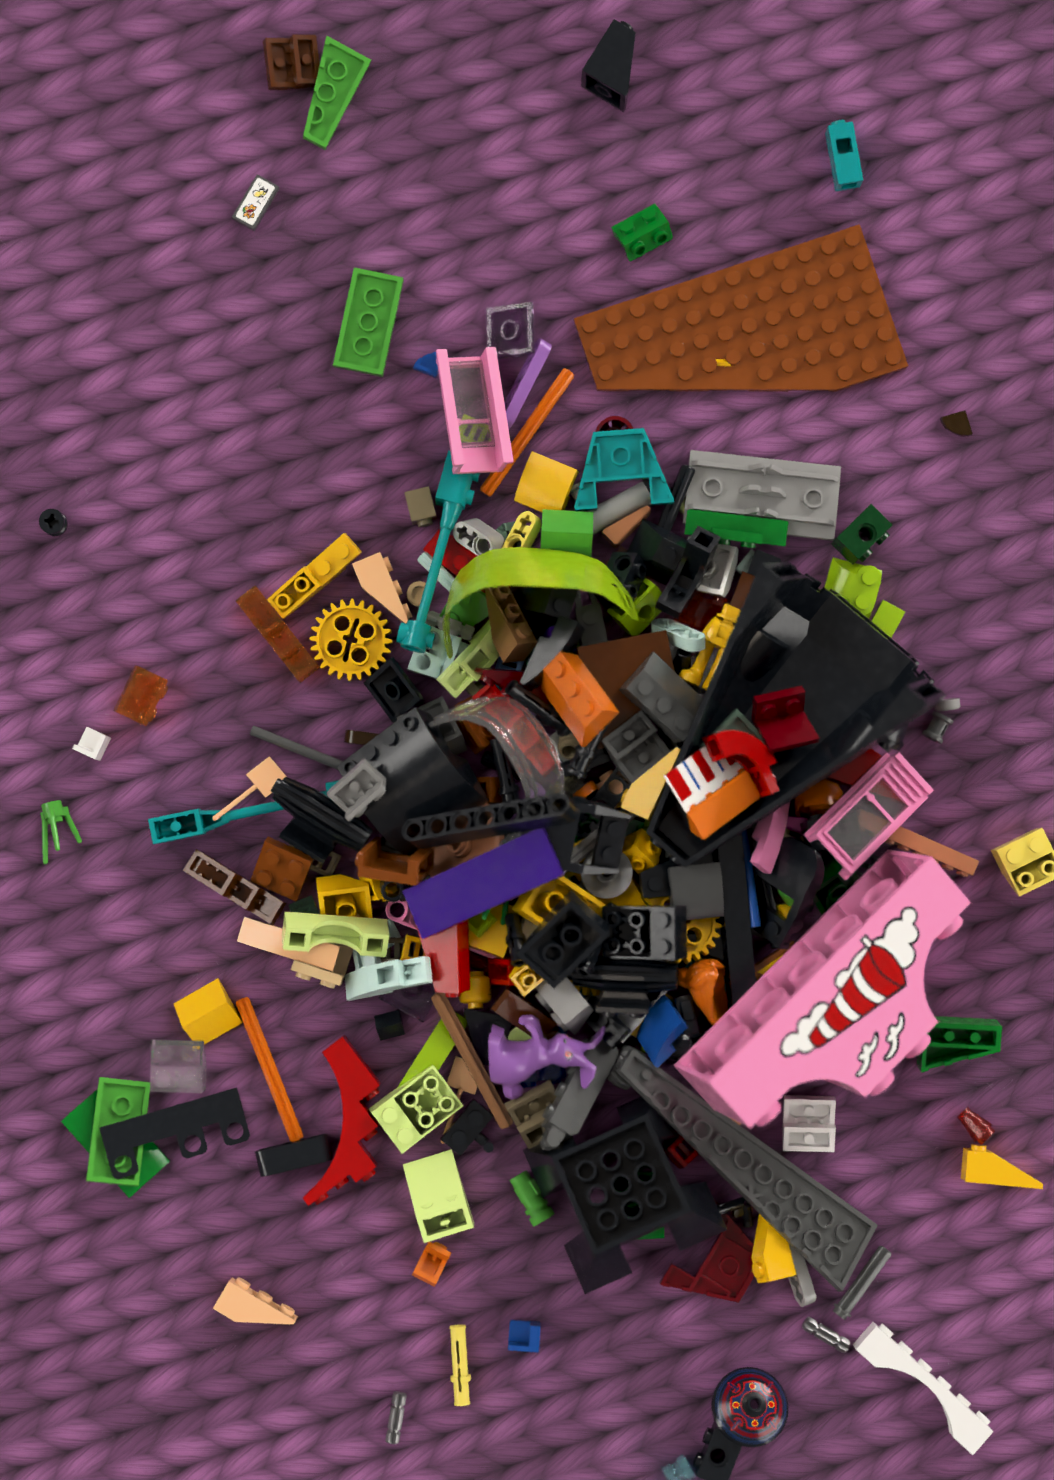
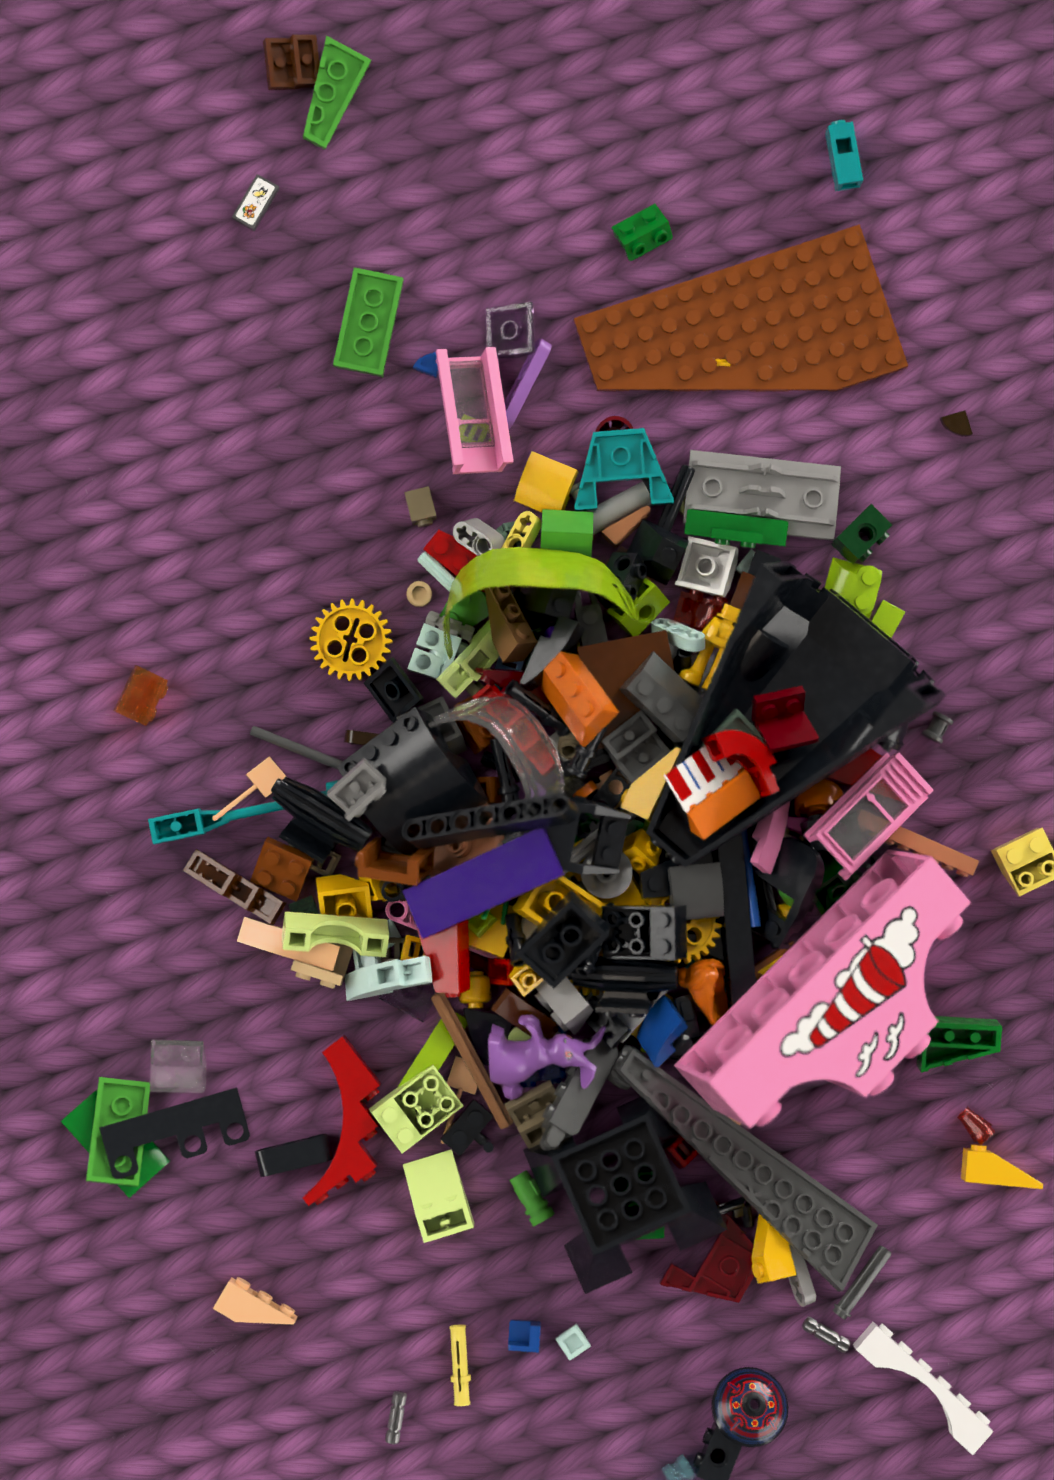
(51, 815): bright green plant -> none
(58, 523): black wheel -> none
(92, 744): white panel -> none
(207, 1012): yellow slope -> none
(269, 1069): orange axle -> none
(277, 634): clear orange slope -> none
(314, 576): yellow slope -> none
(377, 582): light nougat slope -> none
(389, 1025): black slope -> none
(431, 1263): orange bracket -> none
(453, 496): teal bar -> none
(530, 428): orange axle -> none
(573, 1342): none -> light aqua tile
(610, 65): black slope -> none
(689, 573): black arch -> none
(809, 1123): white slope -> none
(948, 704): light grey tile -> none

